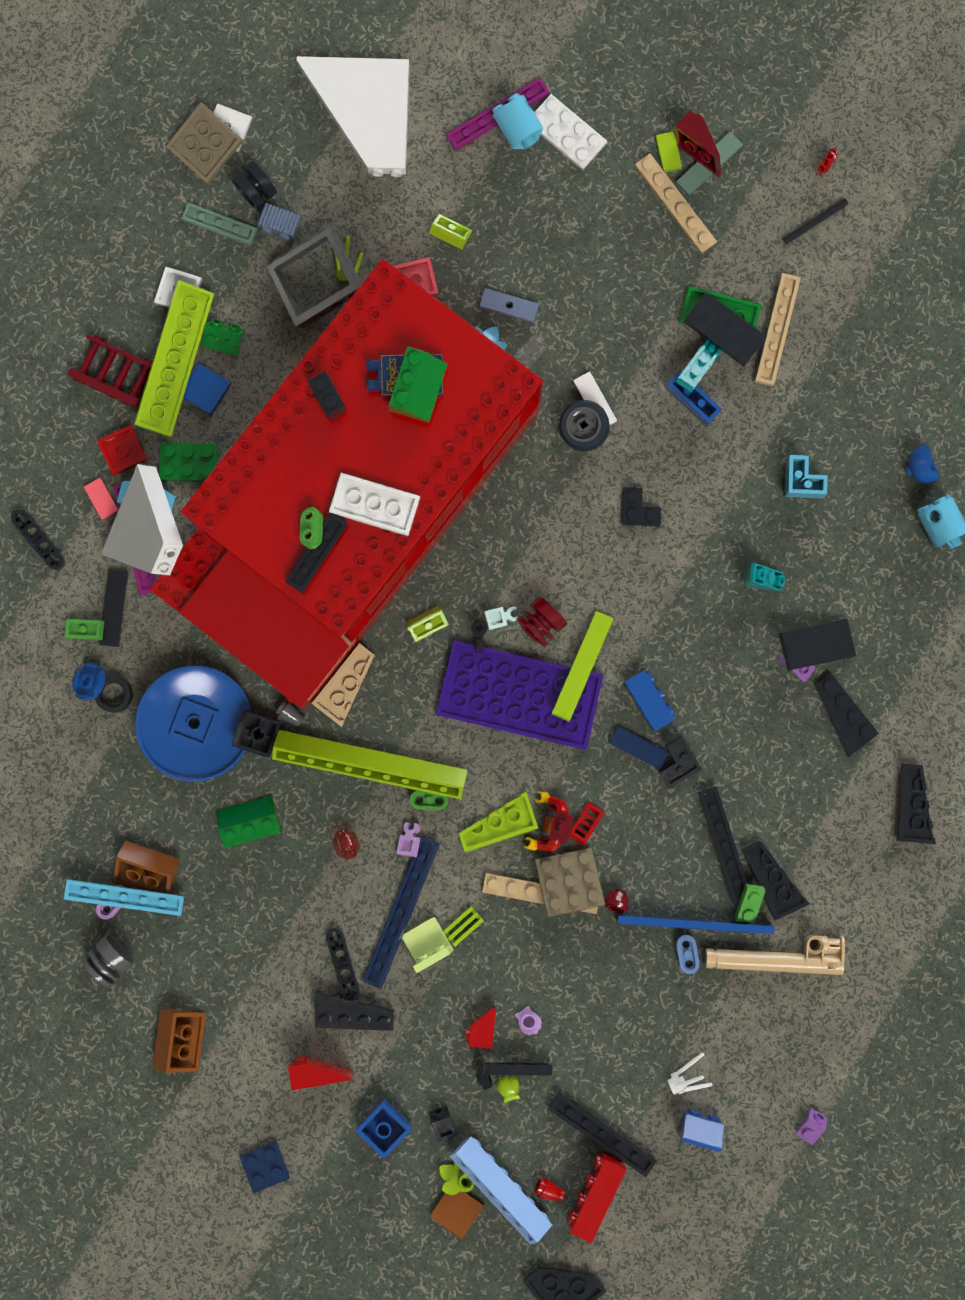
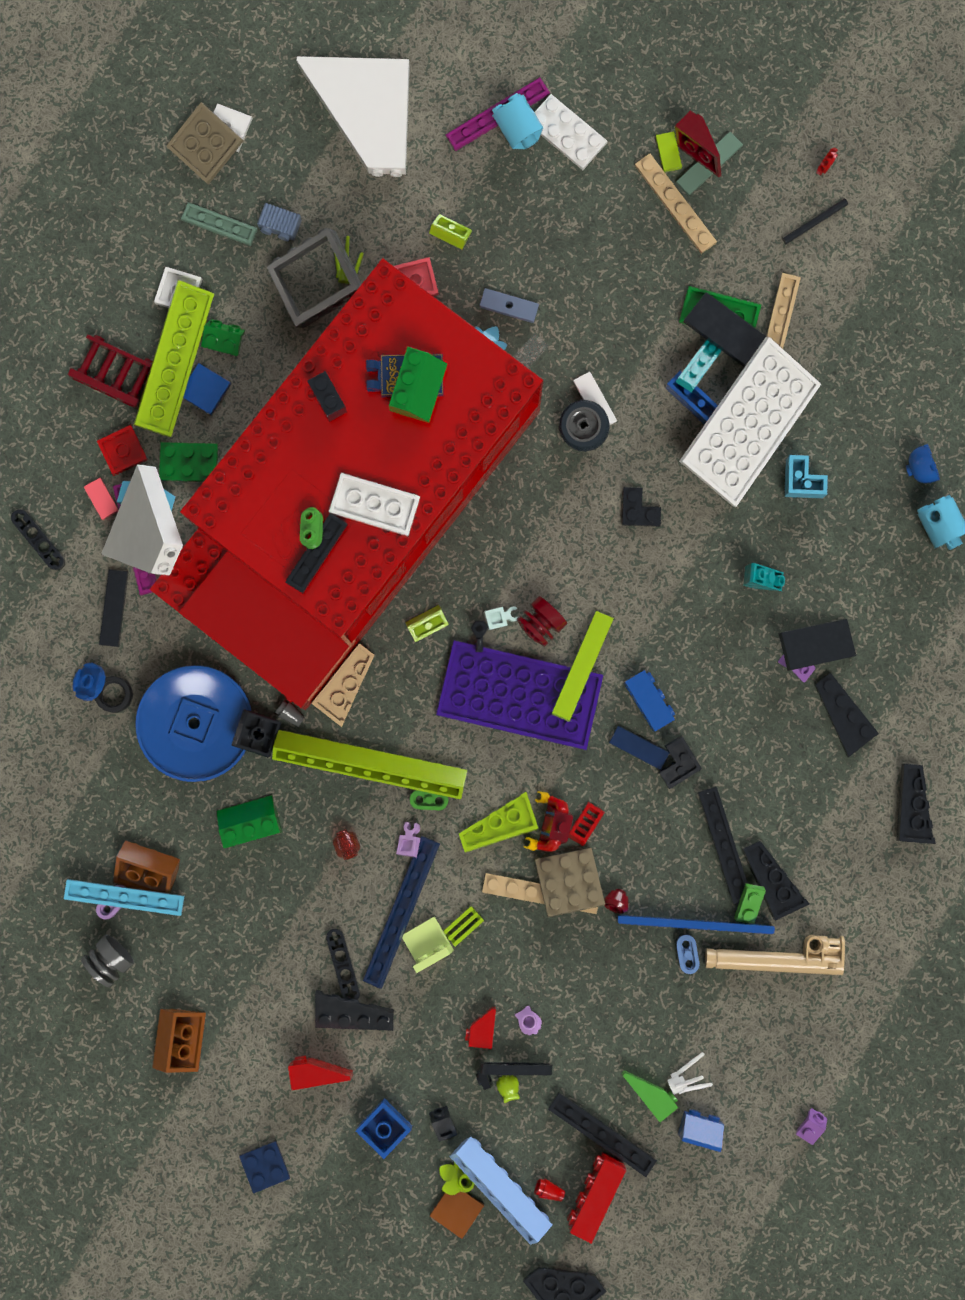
(84, 629): bright green plate -> none
(253, 184): black wheel -> none
(654, 1097): none -> bright green slope
(750, 422): none -> white plate

